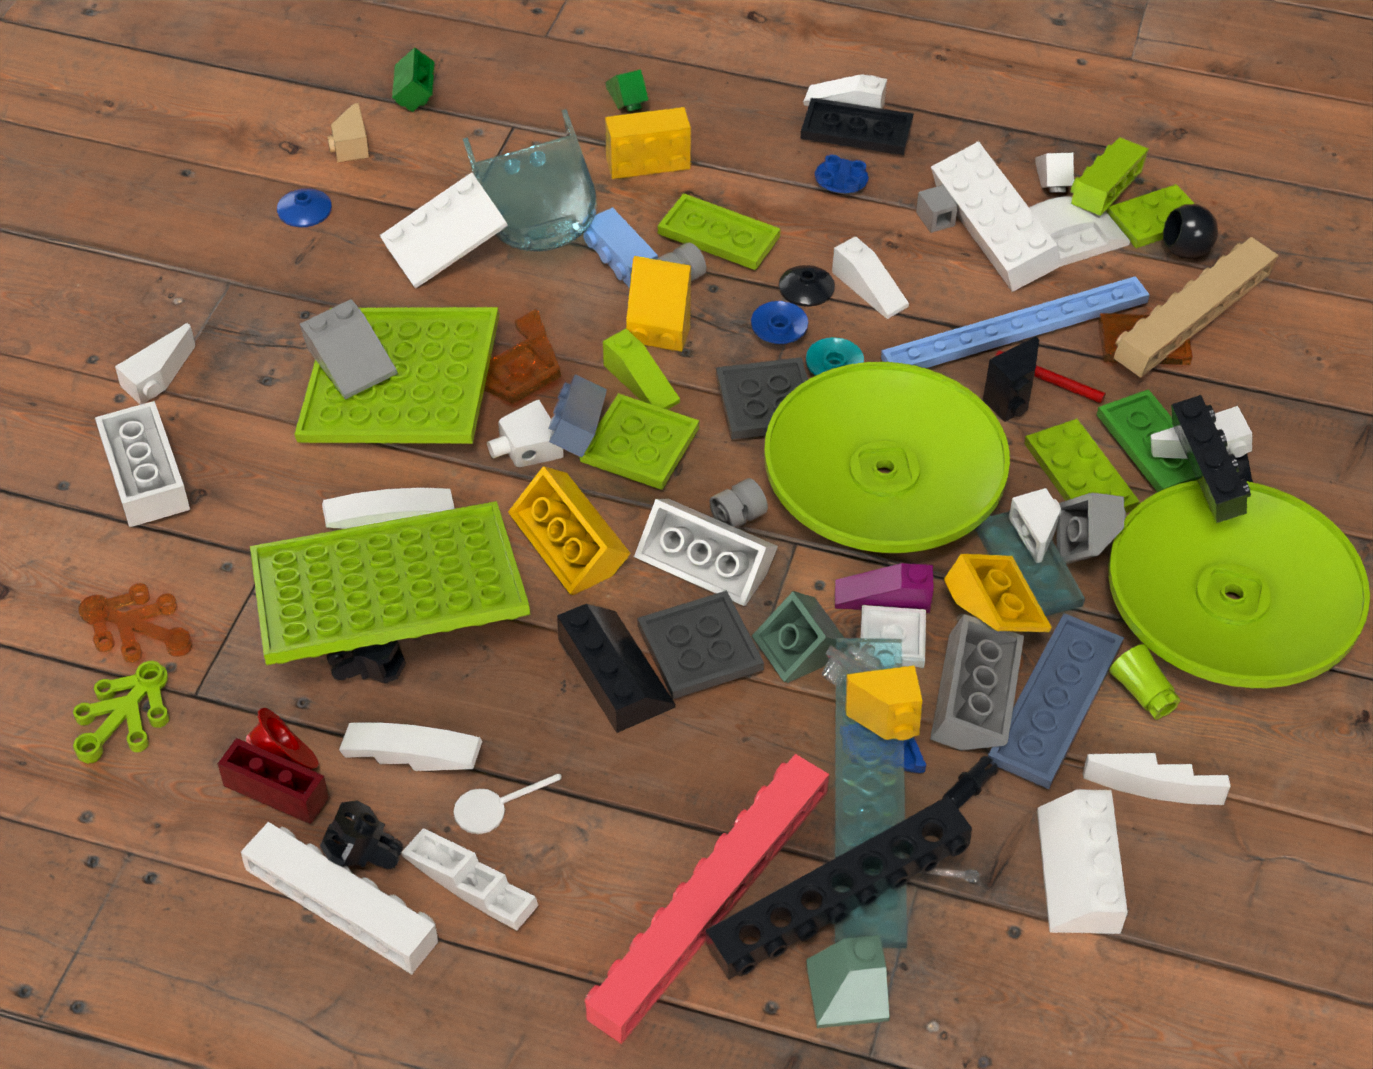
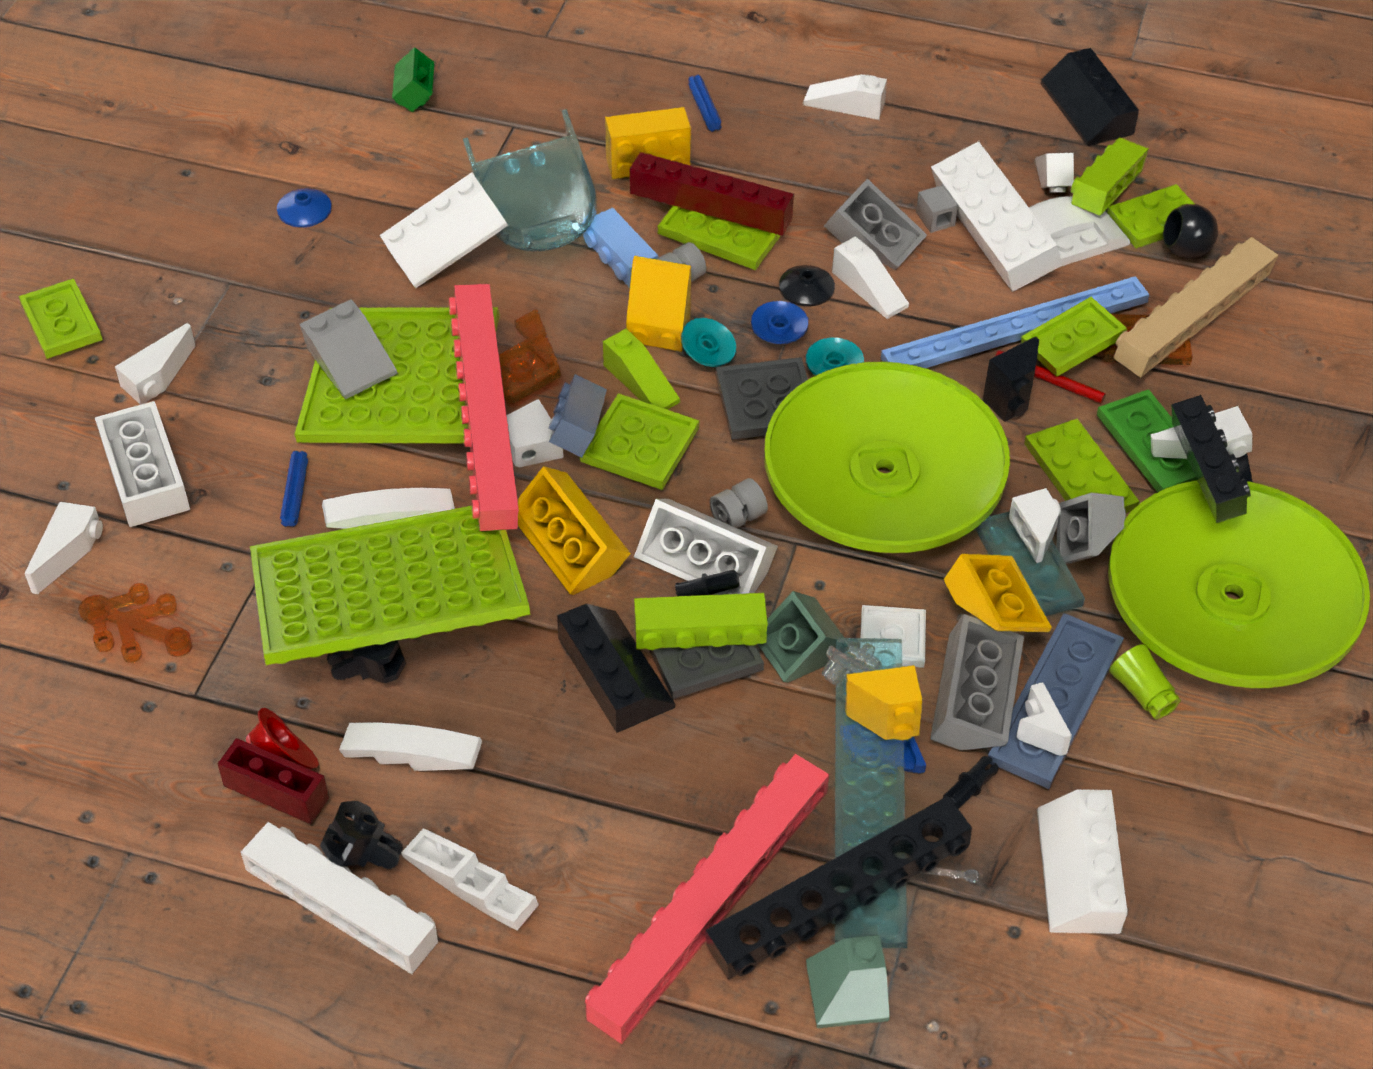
(60, 318): none -> lime plate
(63, 543): none -> white slope
(122, 708): lime plant -> none
(294, 489): none -> blue axle
(349, 136): tan slope -> none
(484, 408): none -> coral brick
(484, 810): white piece -> none
(628, 90): green slope -> none
(700, 621): none -> lime brick
(705, 103): none -> blue axle
(708, 342): none -> teal dish
(708, 584): none -> black axle
(711, 193): none -> dark red brick
(841, 174): blue dish -> none
(857, 126): black plate -> none
(877, 224): none -> light grey slope
(890, 586): magenta slope -> none
(1044, 723): none -> white slope
(1075, 335): none -> lime plate
(1091, 98): none -> black slope
(1144, 777): white slope -> none

